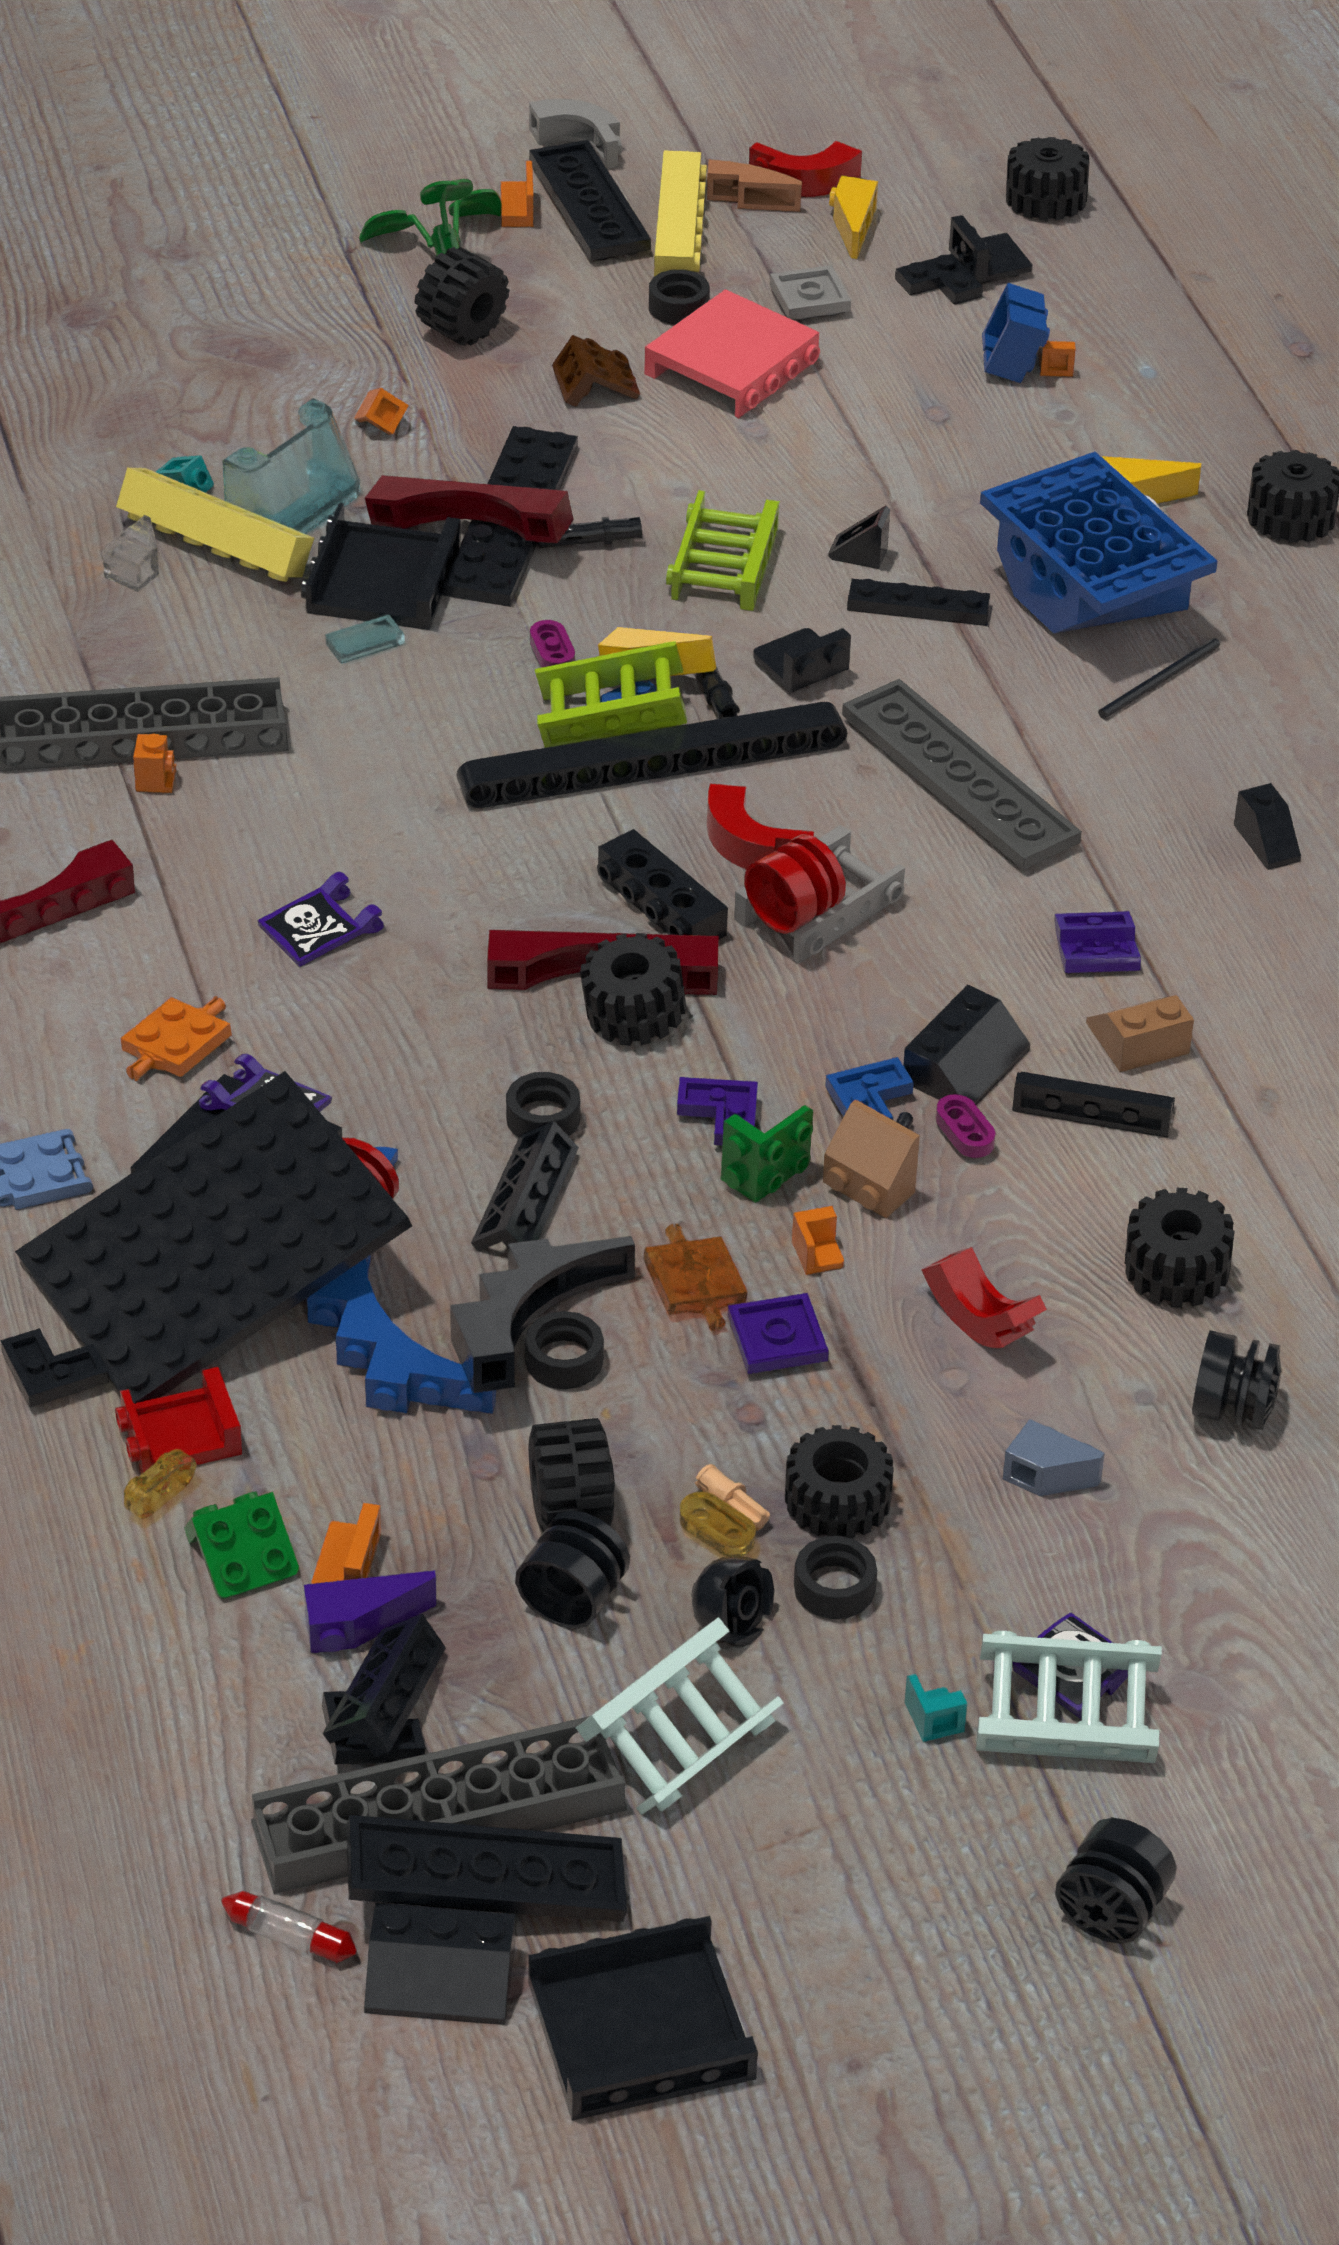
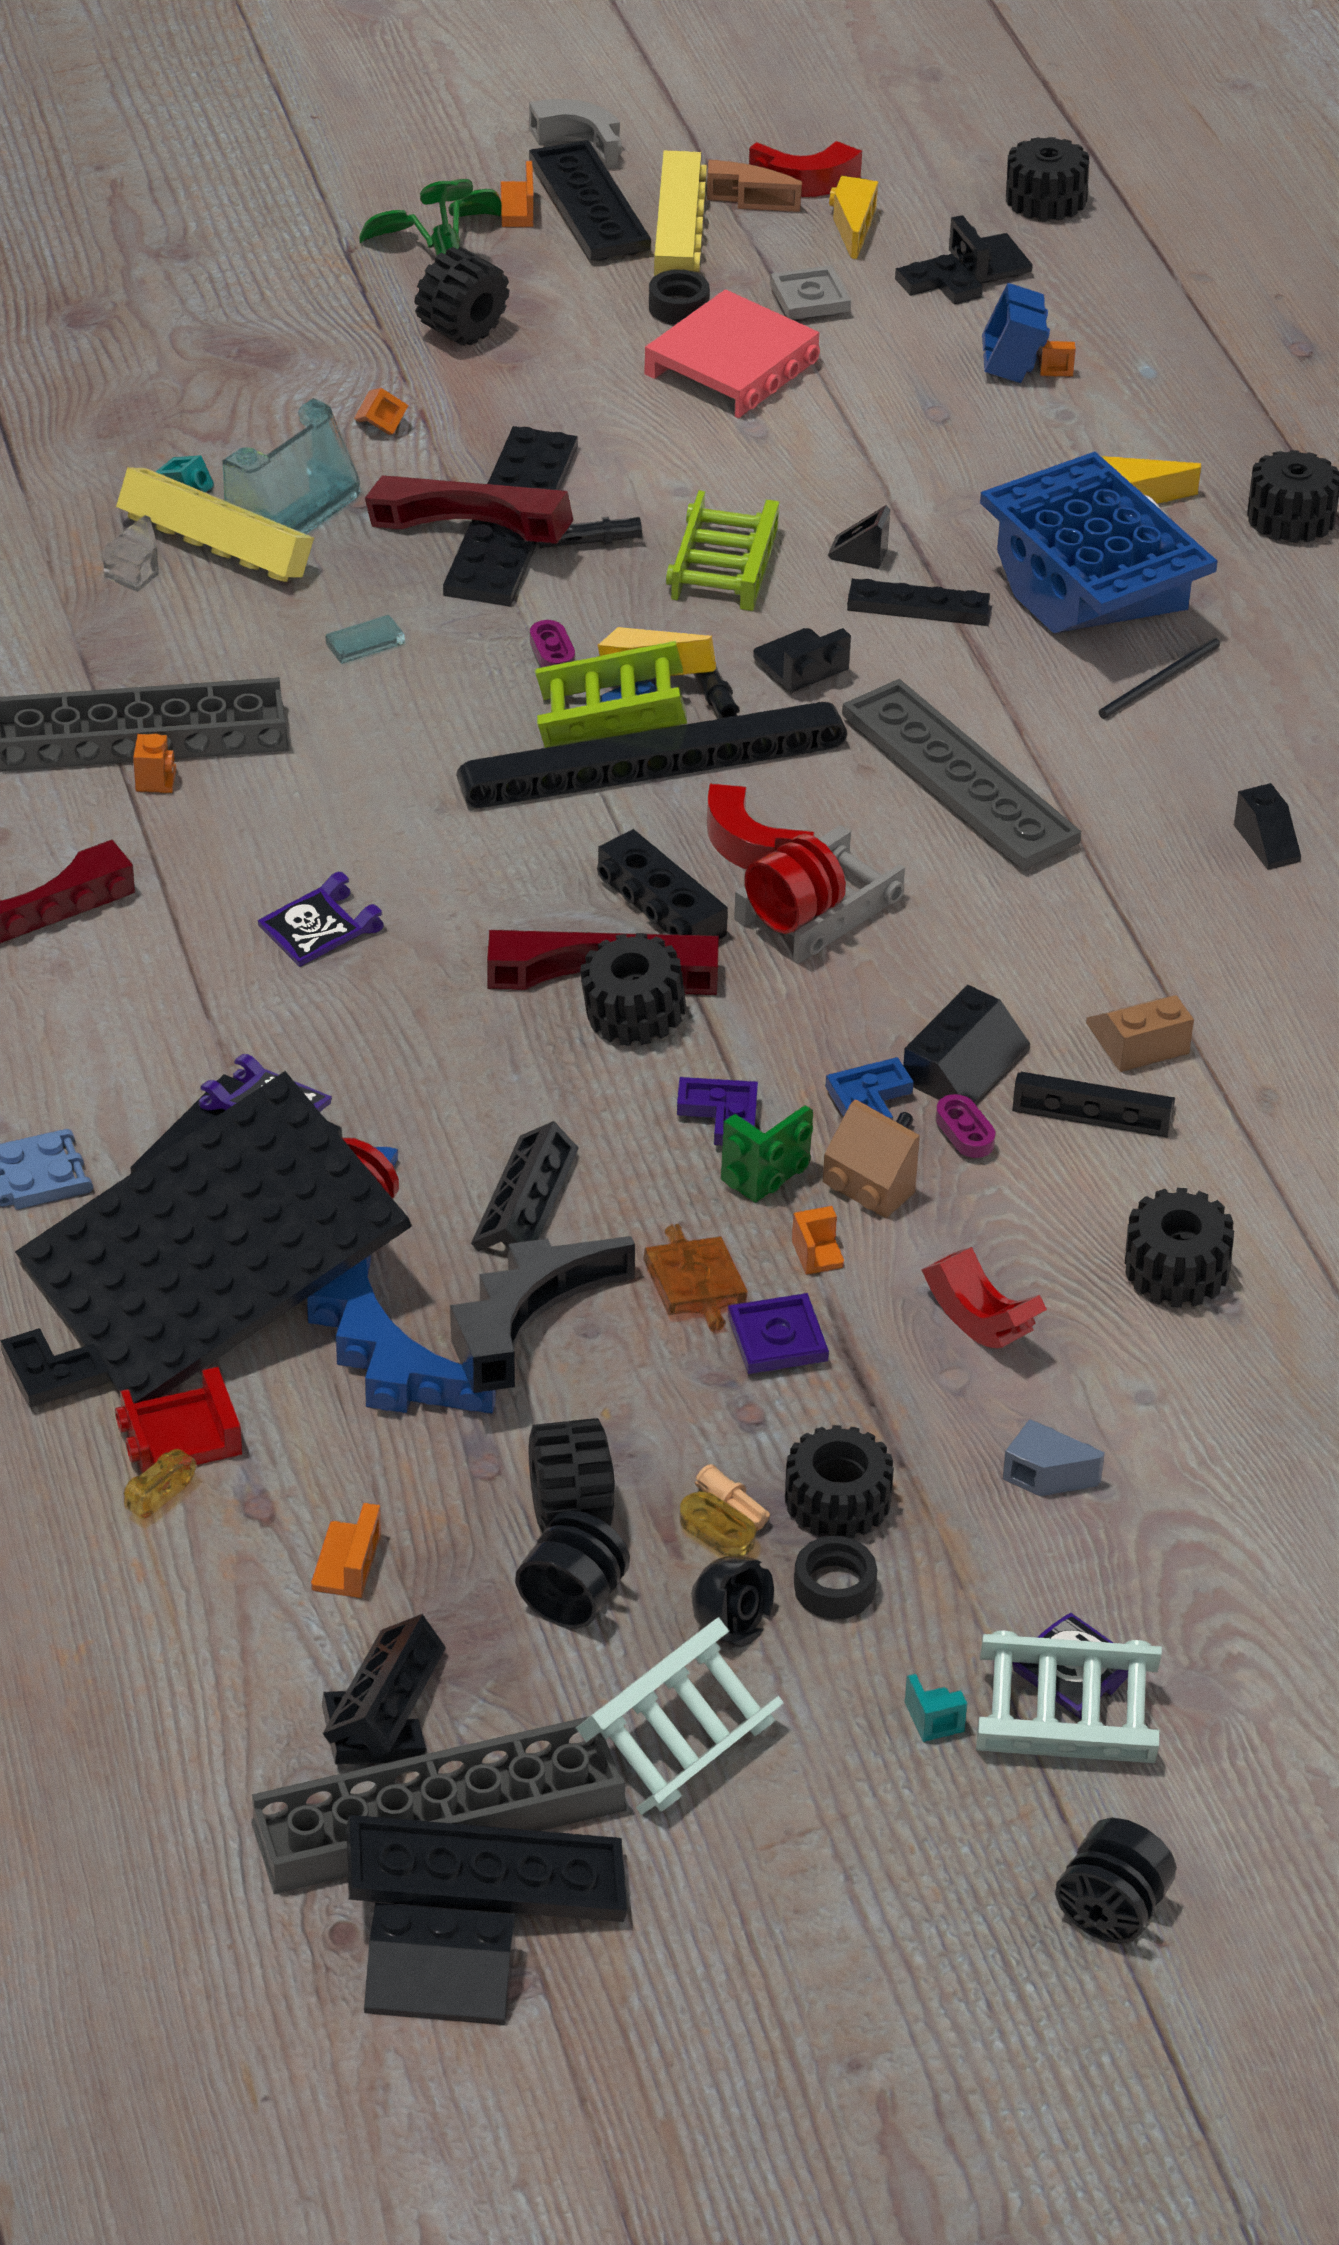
(175, 1037): orange plate -> none
(243, 1544): green bracket -> none
(289, 1926): piece -> none
(356, 1610): dark purple slope -> none
(380, 571): black panel -> none
(542, 1087): black tyre -> none
(560, 1372): black tyre -> none
(587, 362): reddish brown bracket -> none
(639, 2018): black panel -> none
(1097, 942): dark purple slope -> none
(1236, 1380): black wheel -> none

